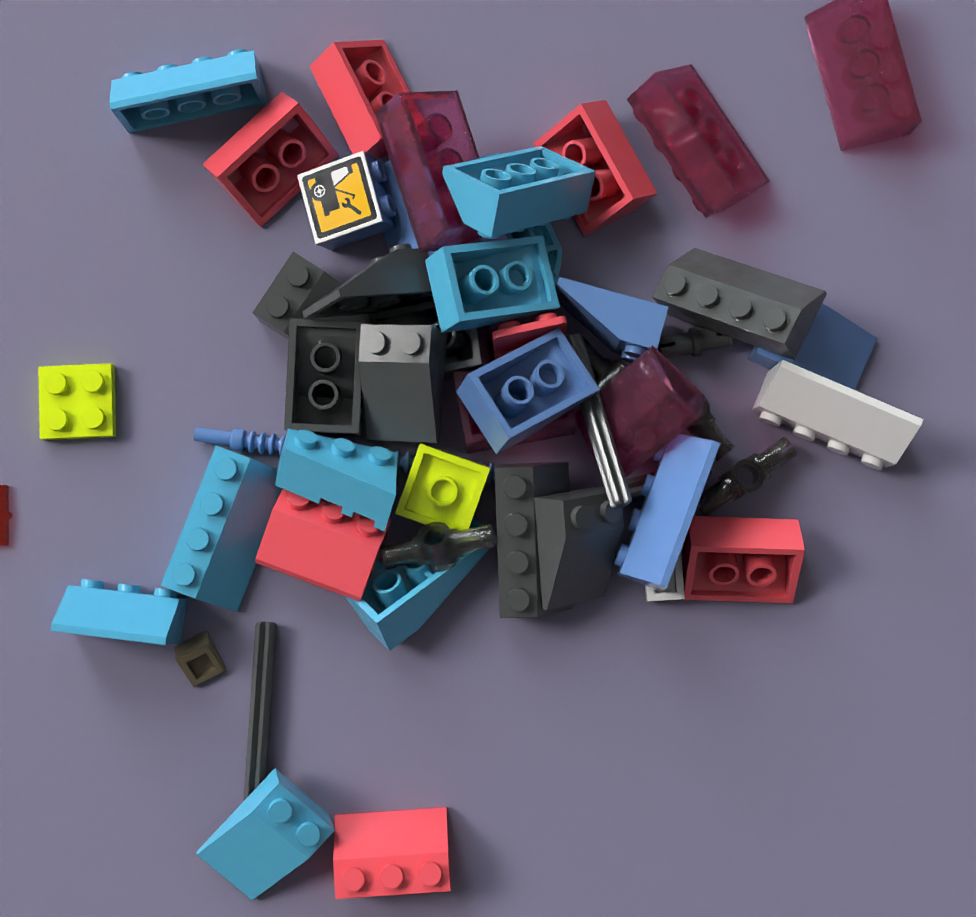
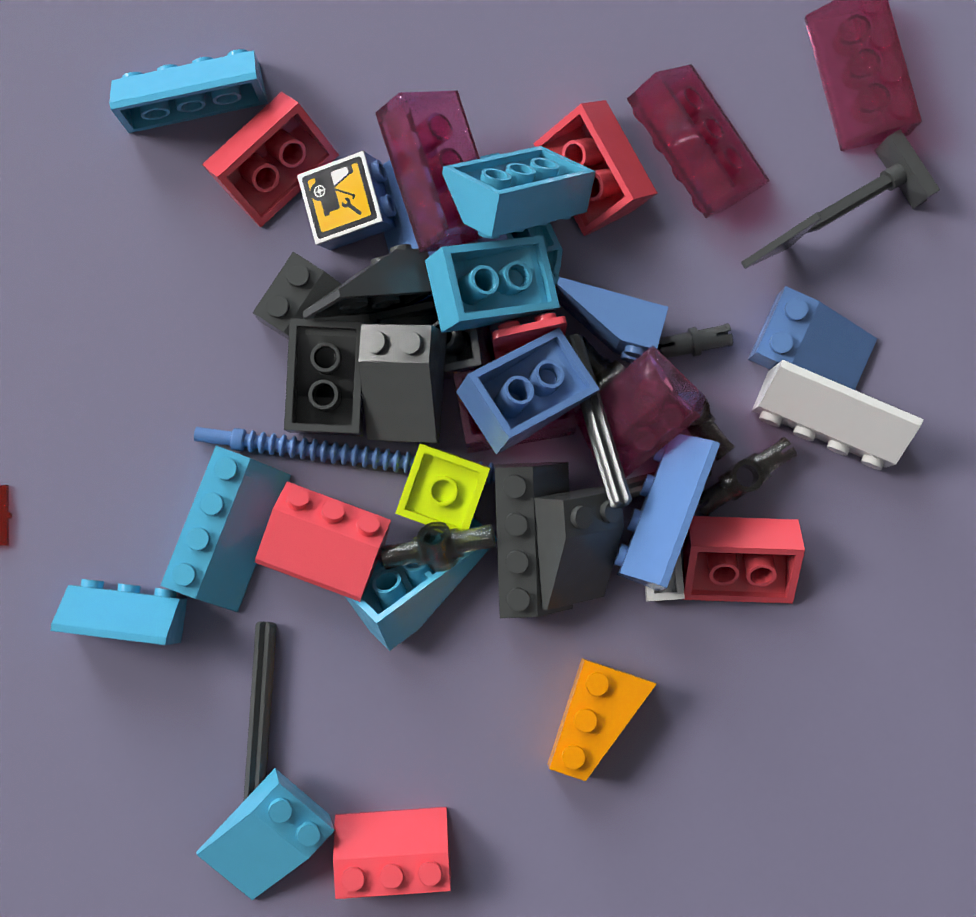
(77, 401): neon yellow plate -> none
(199, 659): dark tan slope -> none
(341, 472): medium azure wedge -> none
(357, 83): coral slope -> none
(595, 716): none -> light orange wedge
(740, 301): dark grey slope -> none
(902, 170): none -> dark grey piece

